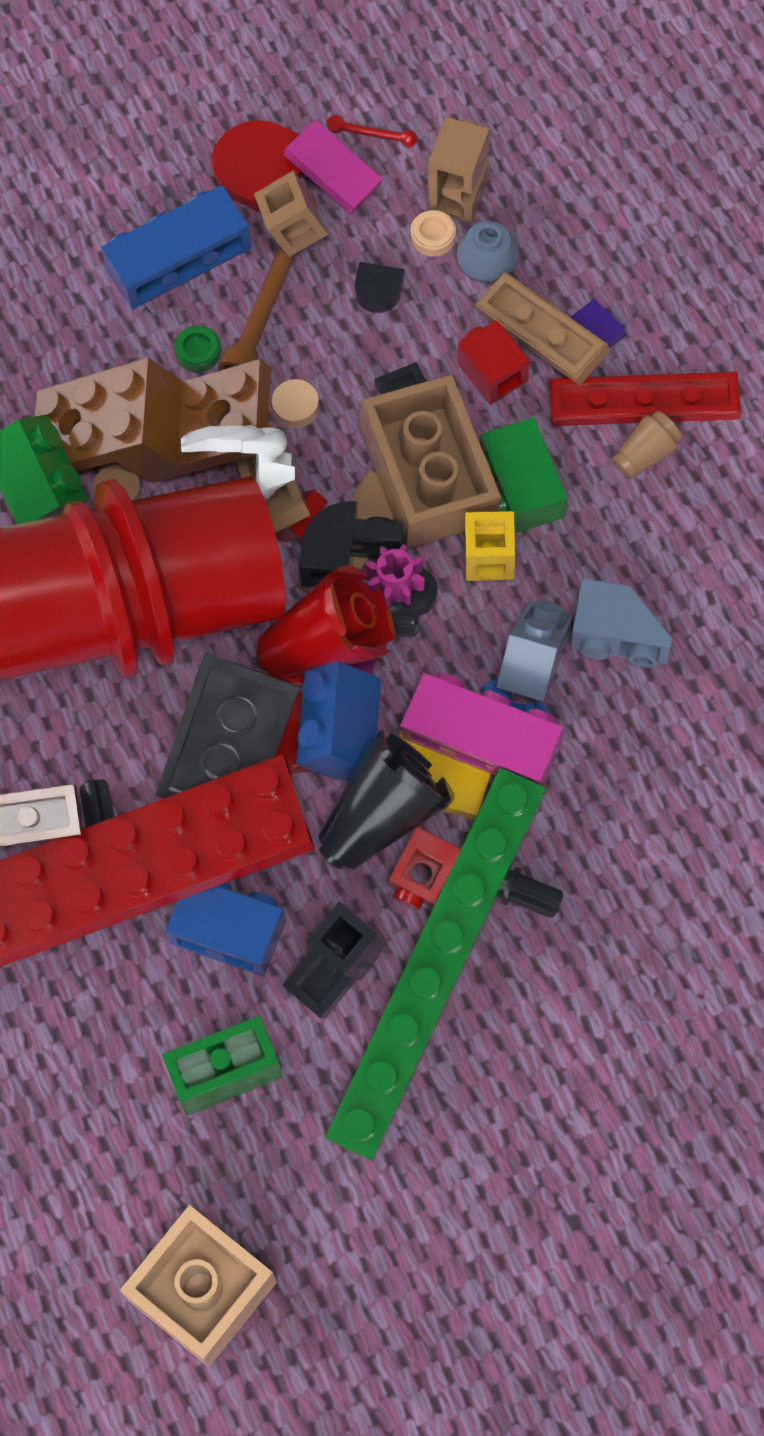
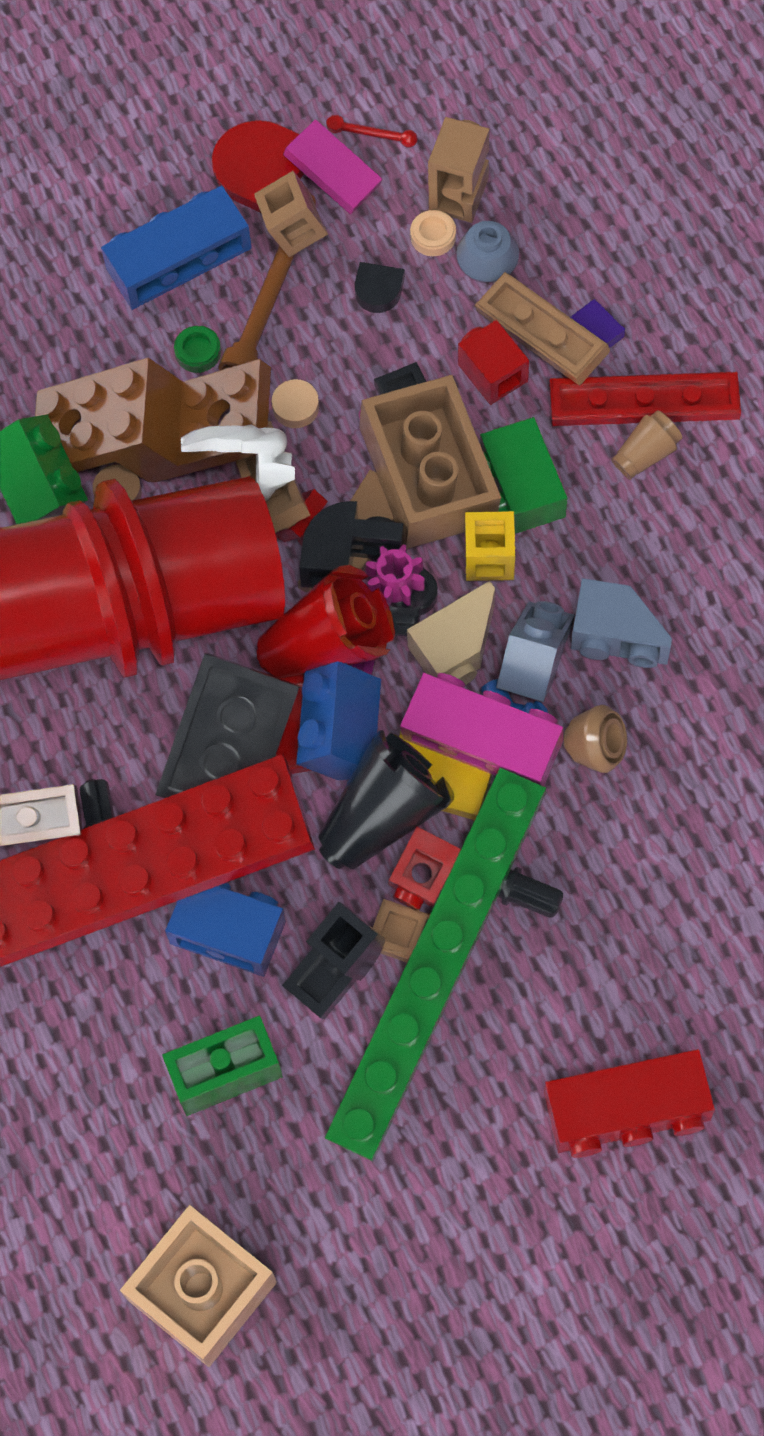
(400, 928): none -> medium nougat tile
(455, 636): none -> tan slope
(597, 739): none -> medium nougat cone
(629, 1103): none -> red brick

